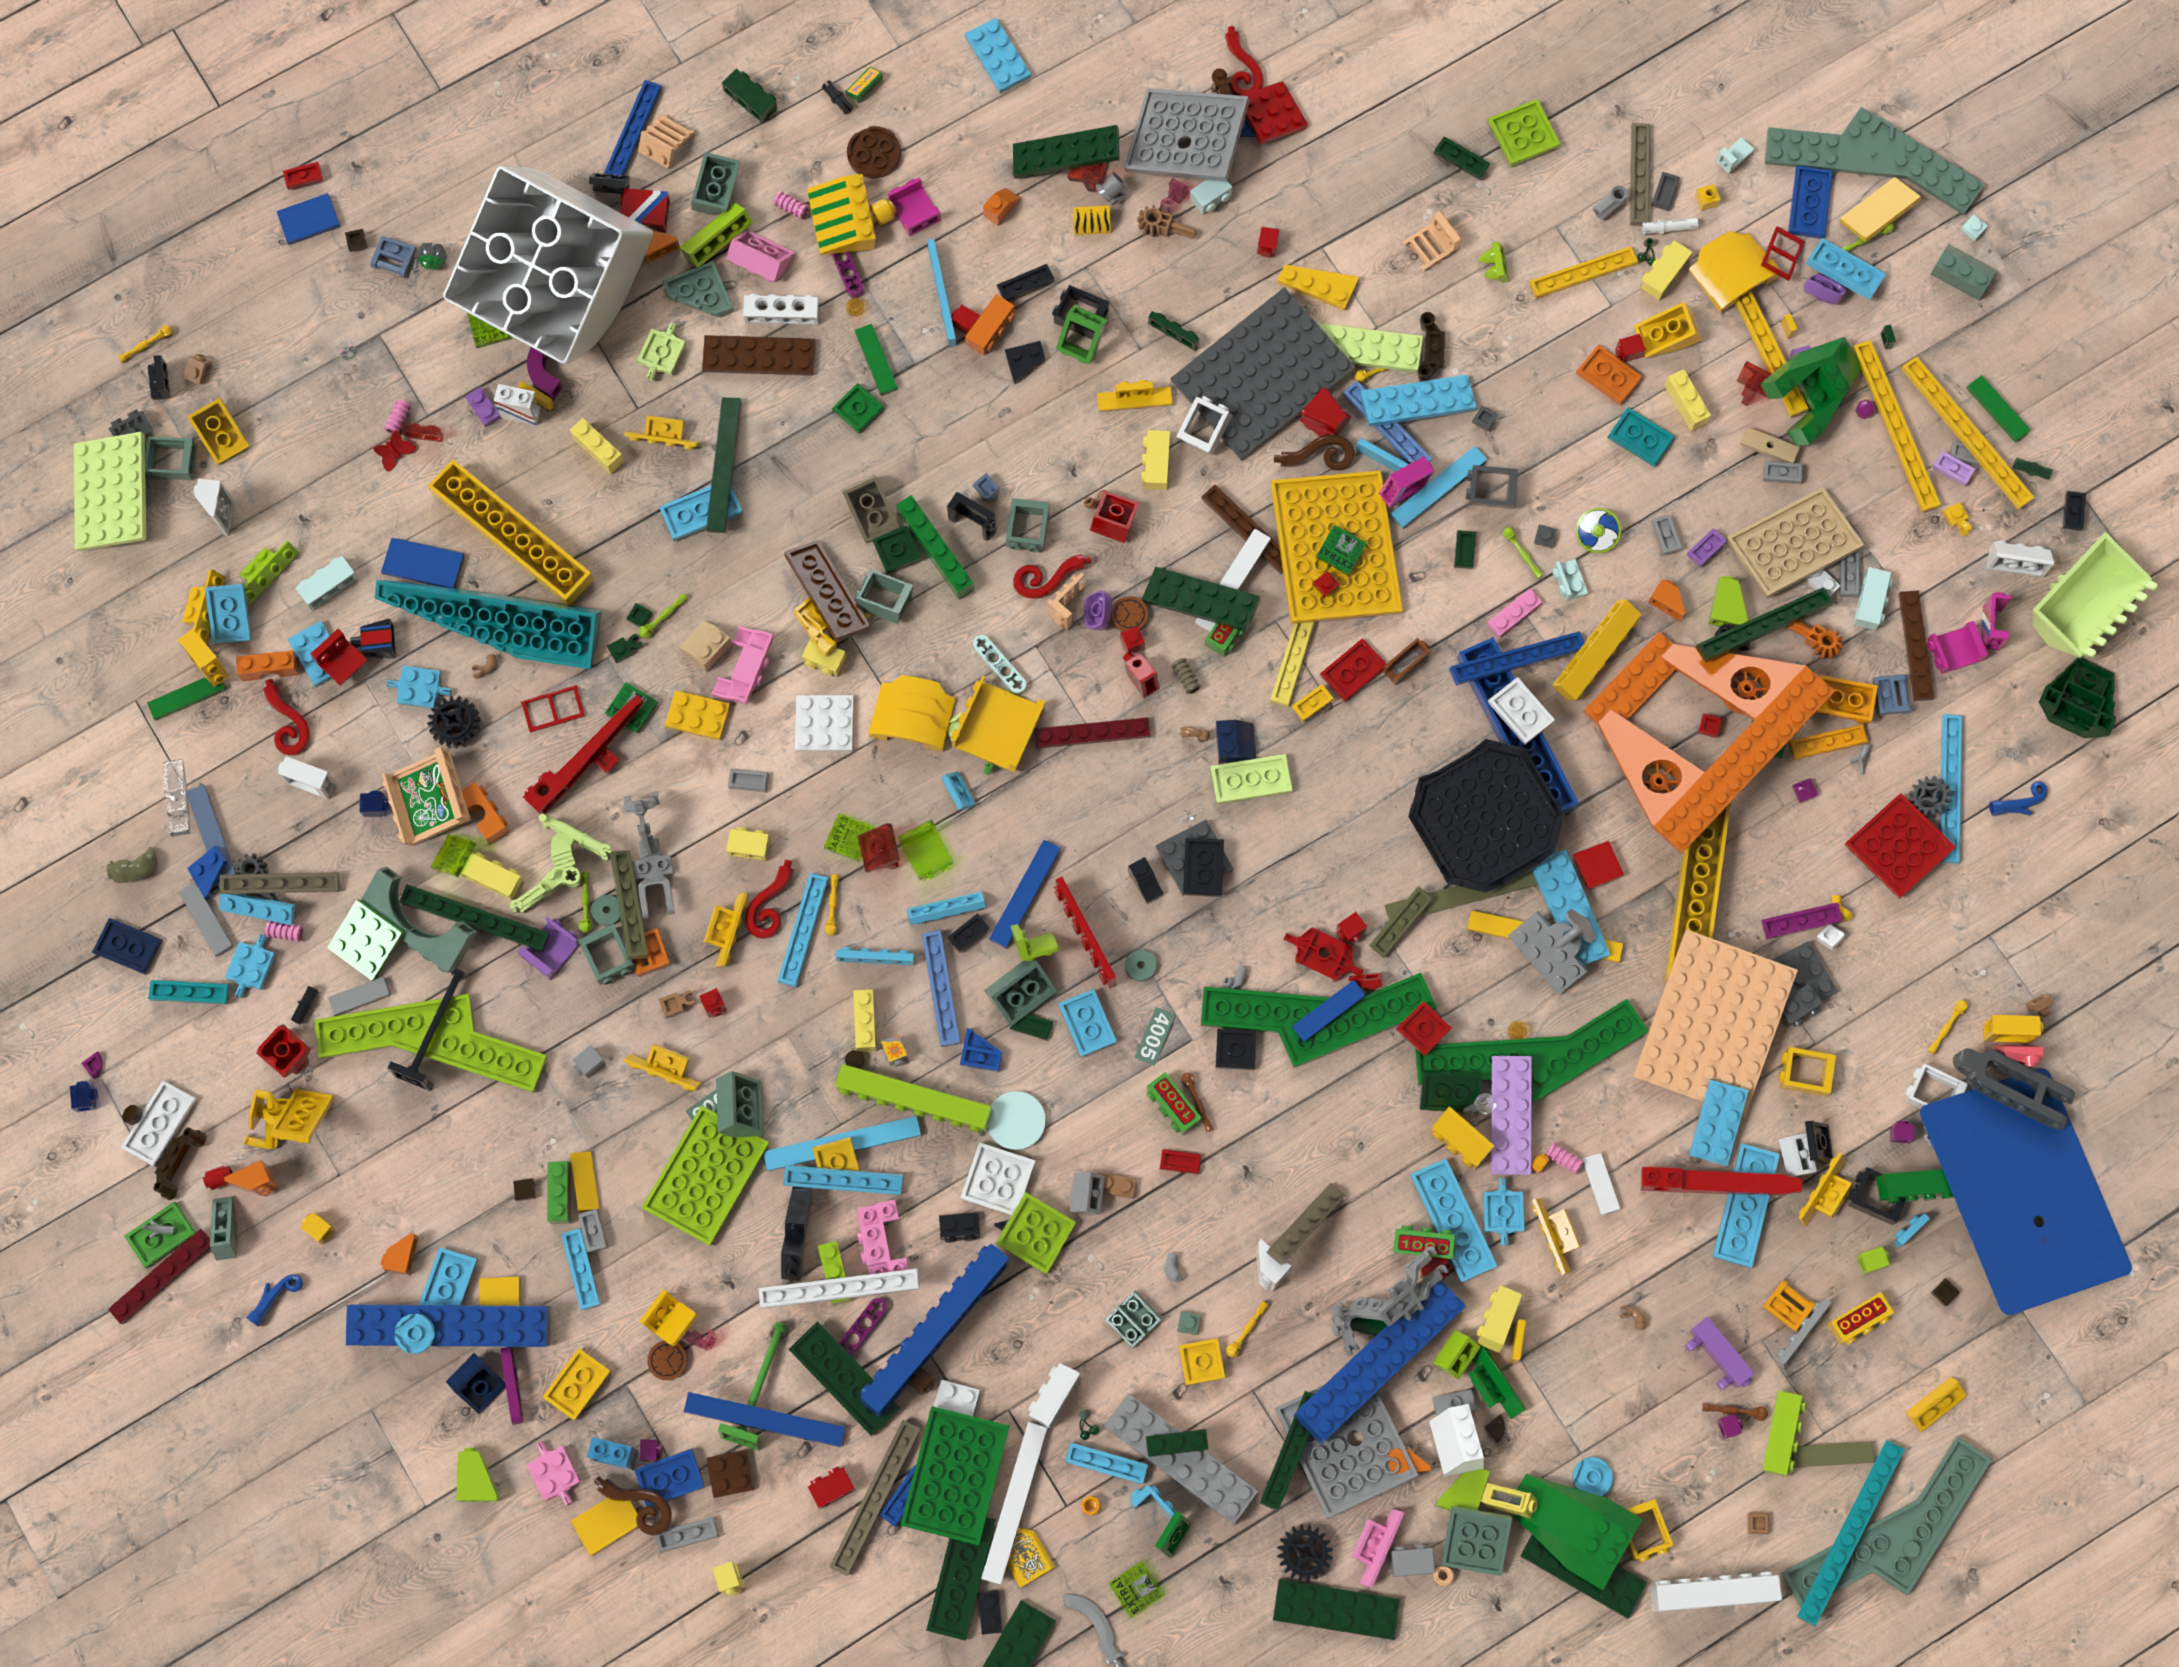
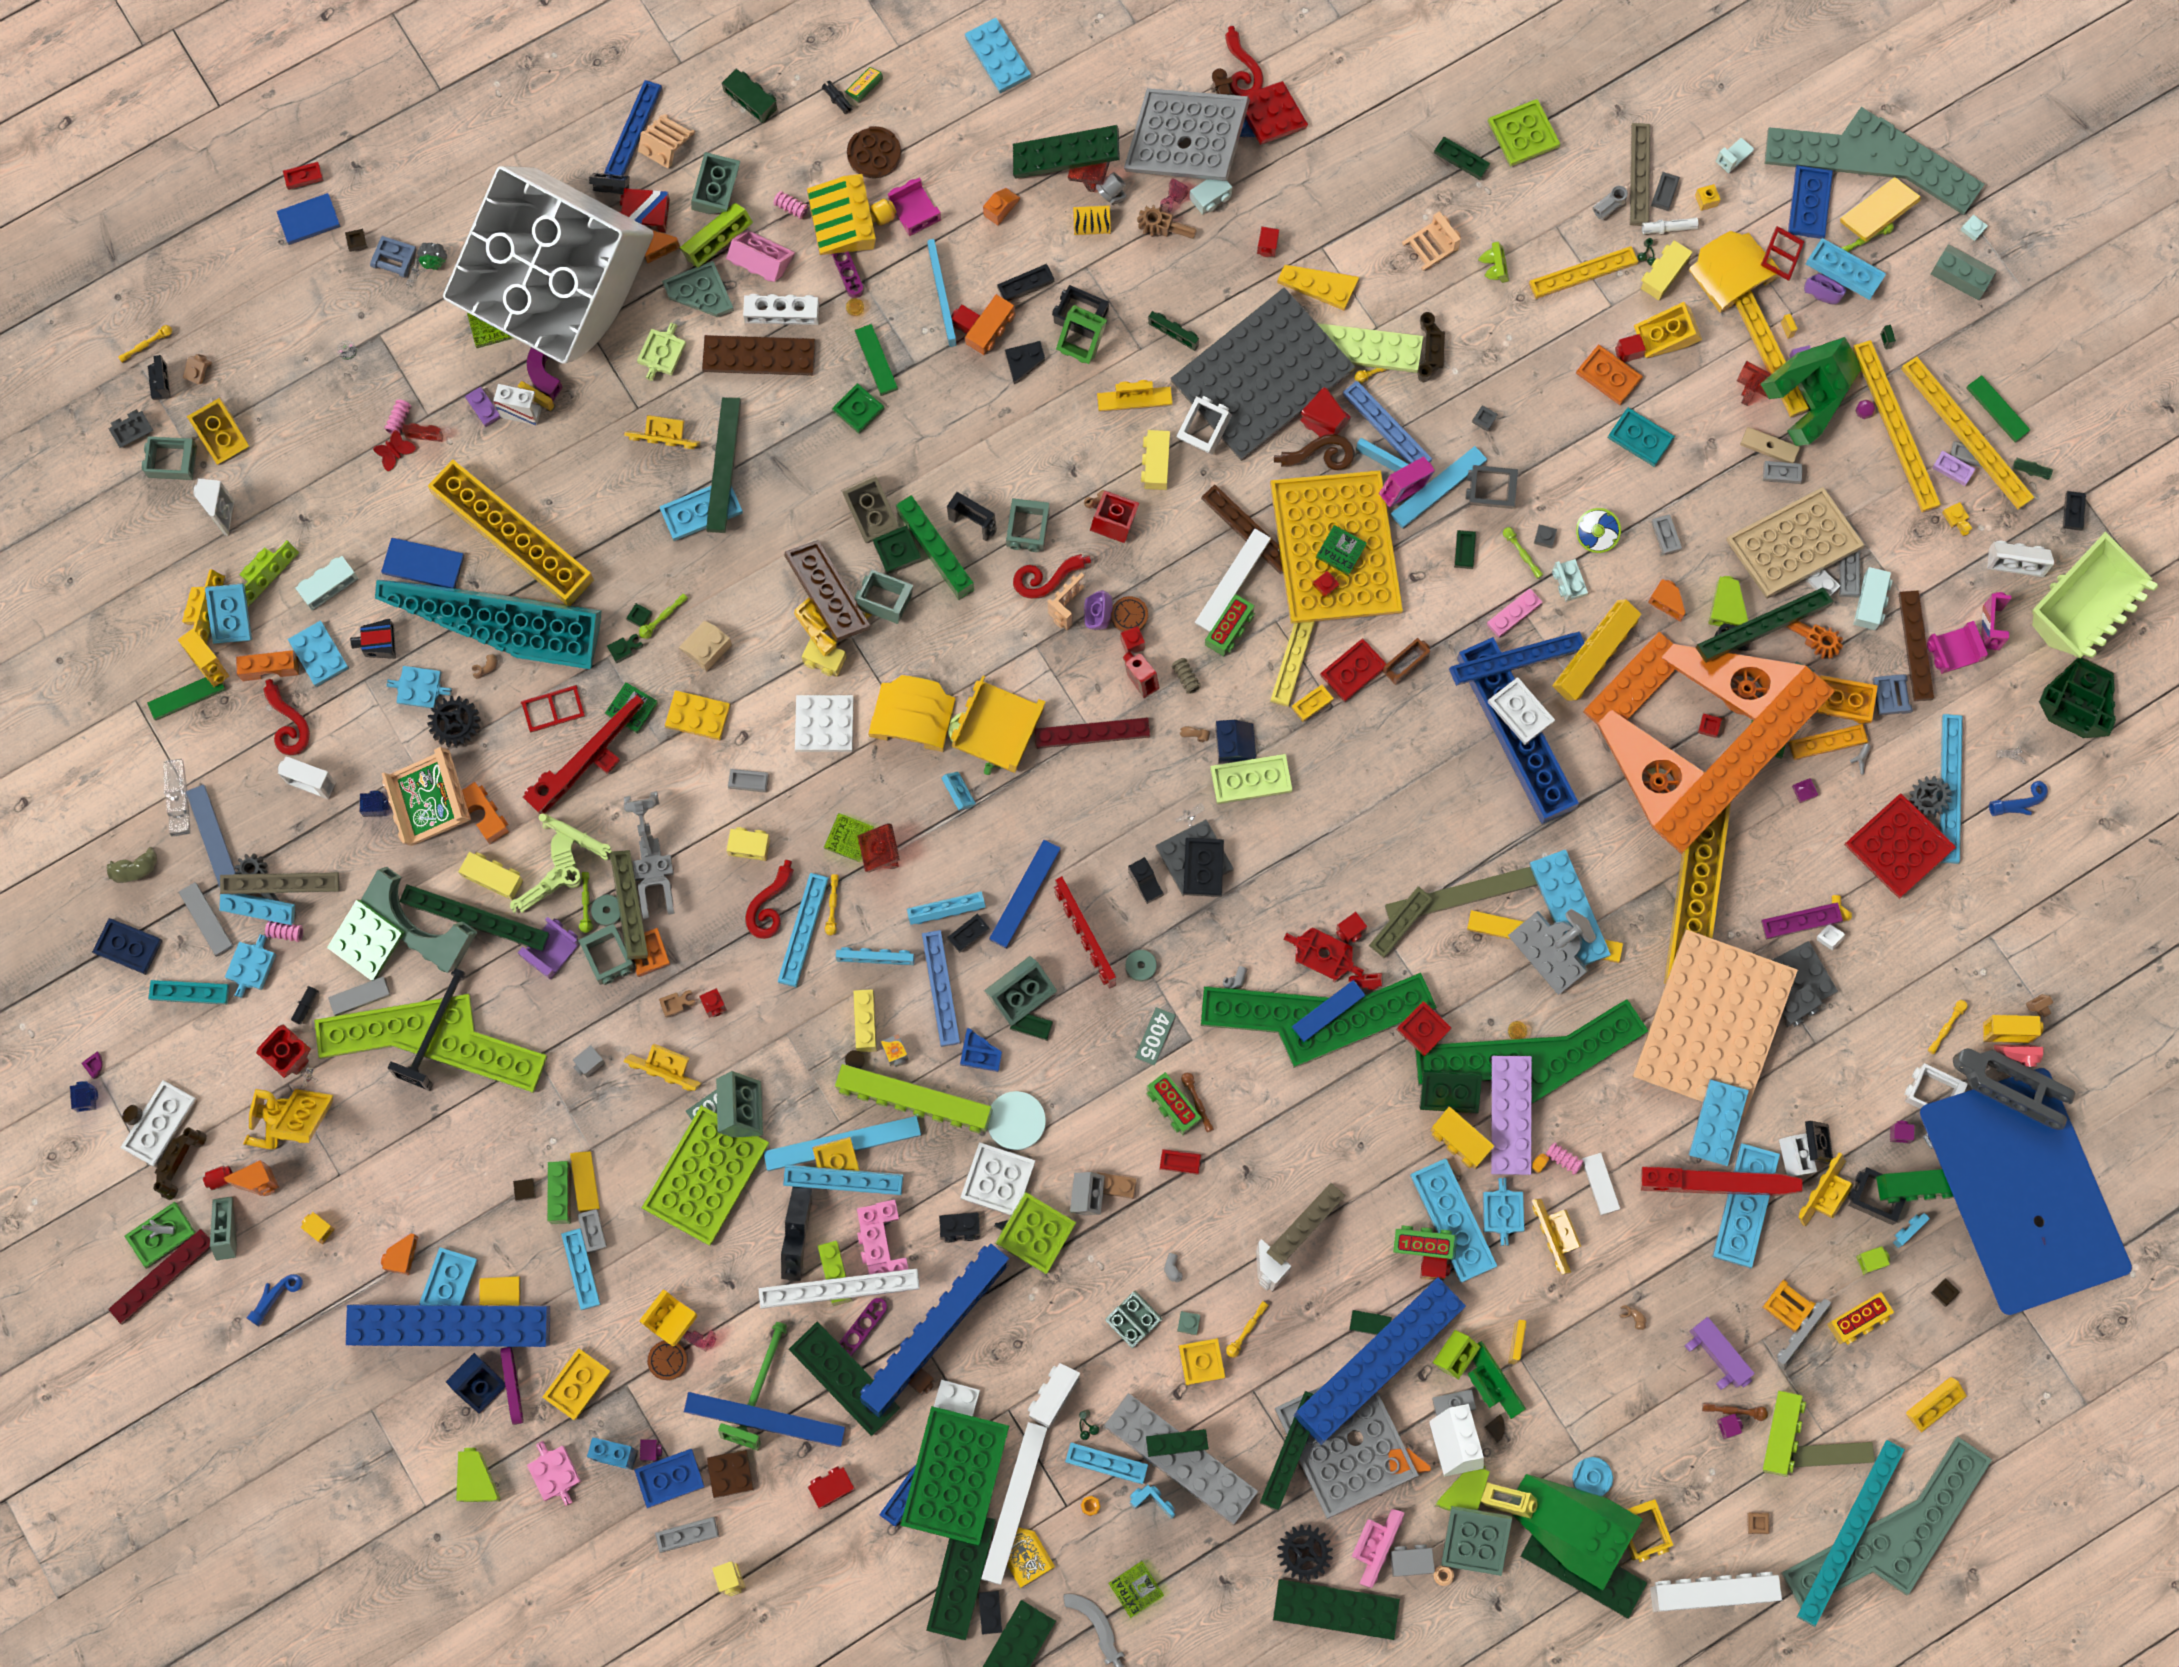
(109, 491): yellowish green plate -> none
(208, 870): blue wing -> none
(338, 657): red bracket -> none
(414, 1333): medium azure tile -> none
(453, 855): clear neon green tile -> none
(596, 446): light yellow brick -> none
(605, 1524): yellow tile -> none
(613, 1492): reddish brown plant -> none
(723, 928): yellow bracket -> none
(748, 668): bright pink bracket -> none
(875, 1498): dark tan plate -> none
(925, 850): clear neon green panel -> none
(986, 488): sand blue plate -> none
(1001, 663): light aqua beam -> none
(1033, 947): lime bracket -> none
(1087, 1023): medium azure plate -> none
(1173, 1534): green tile -> none
(1201, 599): dark green plate -> none
(1235, 1049): black plate -> none
(1404, 1300): light grey piece -> none
(1418, 400): medium azure plate -> none
(1484, 1104): clear plate -> none
(1487, 817): black plate -> none
(1498, 1318): light yellow brick -> none
(1598, 865): red tile -> none
(1687, 400): light yellow brick -> none
(1706, 547): medium lavender plate -> none
(1827, 1072): yellow window -> none

